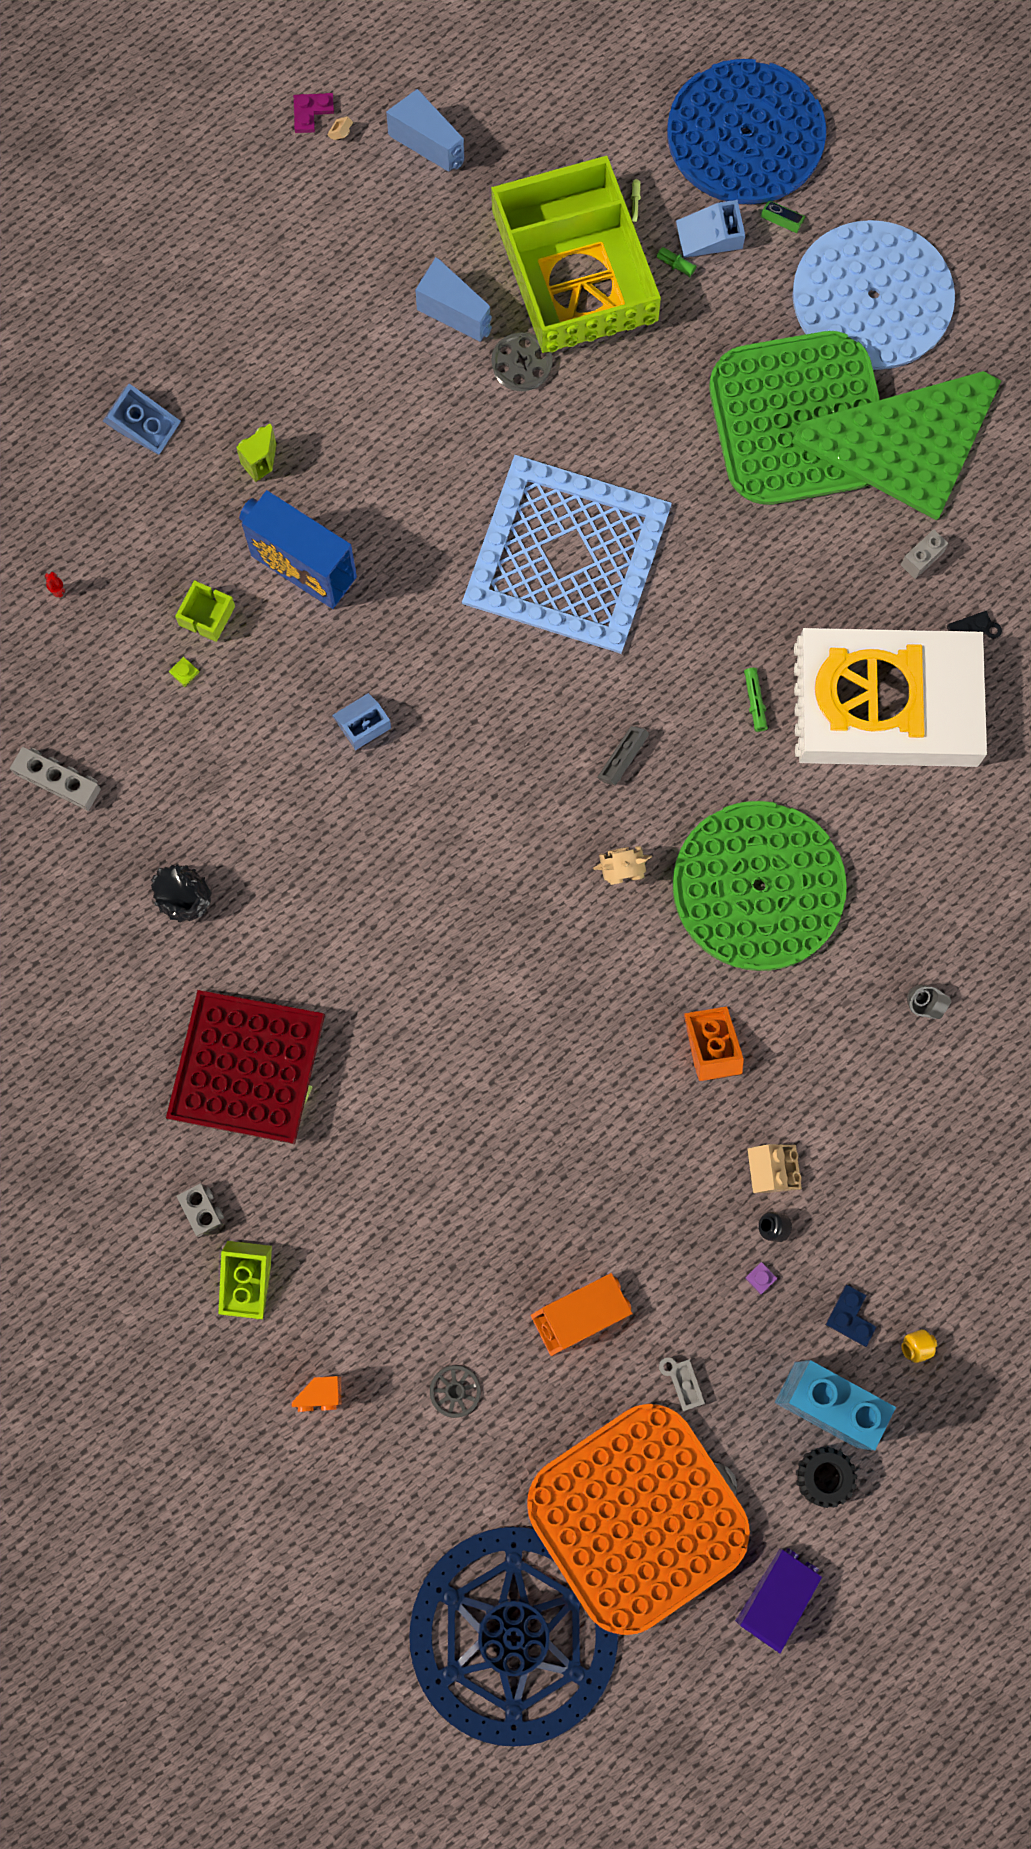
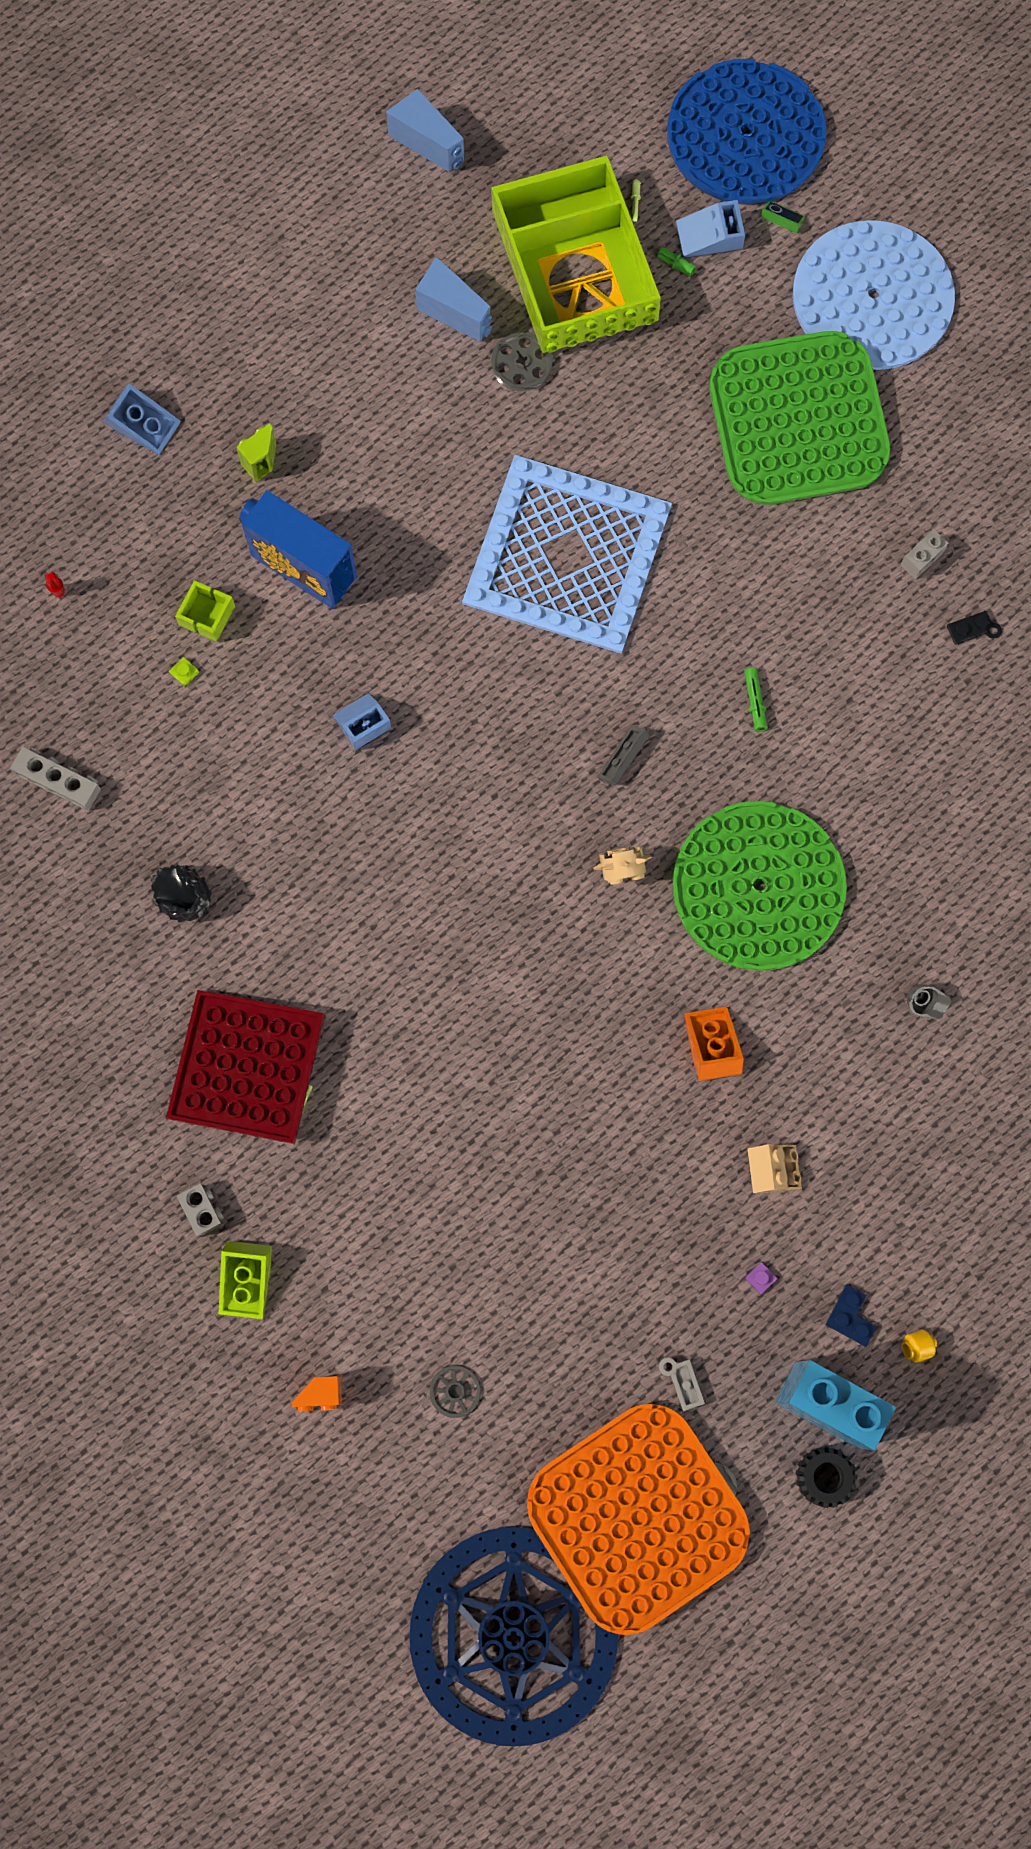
(309, 105): magenta plate -> none
(340, 128): tan plate -> none
(581, 1314): orange slope -> none
(775, 1226): black head -> none
(779, 1599): dark purple slope -> none
(906, 442): bright green plate -> none
(944, 708): white panel -> none

